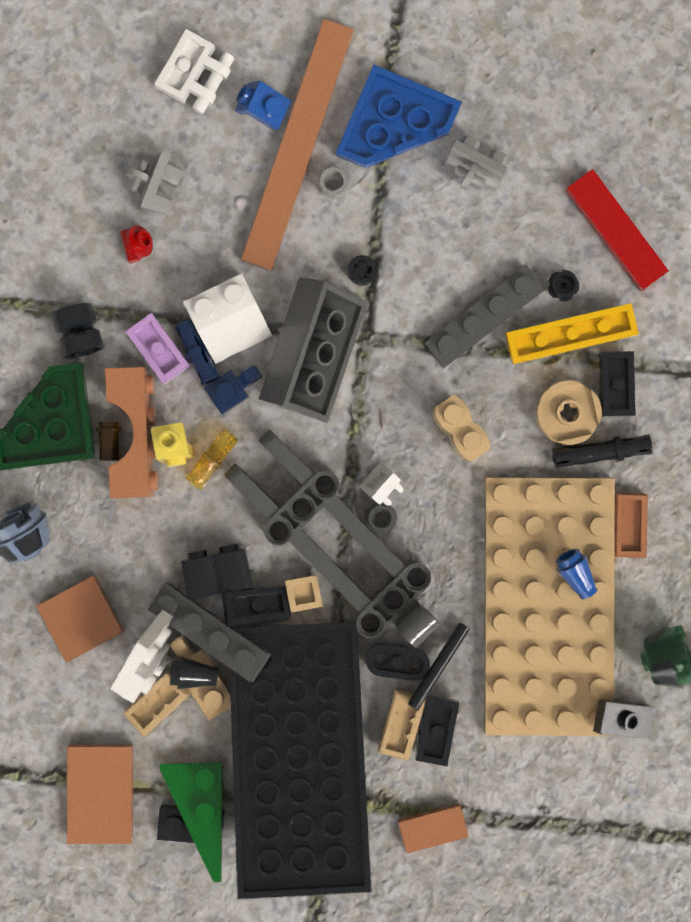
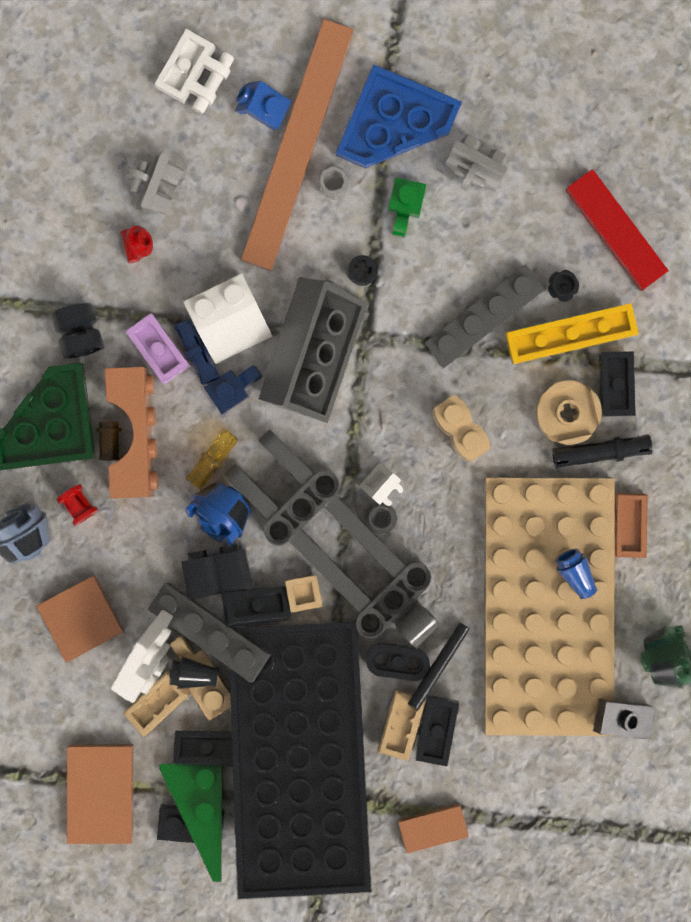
(77, 504): none -> red bush
(171, 444): light yellow bracket -> none
(203, 748): none -> black plate
(219, 512): none -> blue cone
(406, 202): none -> green plate

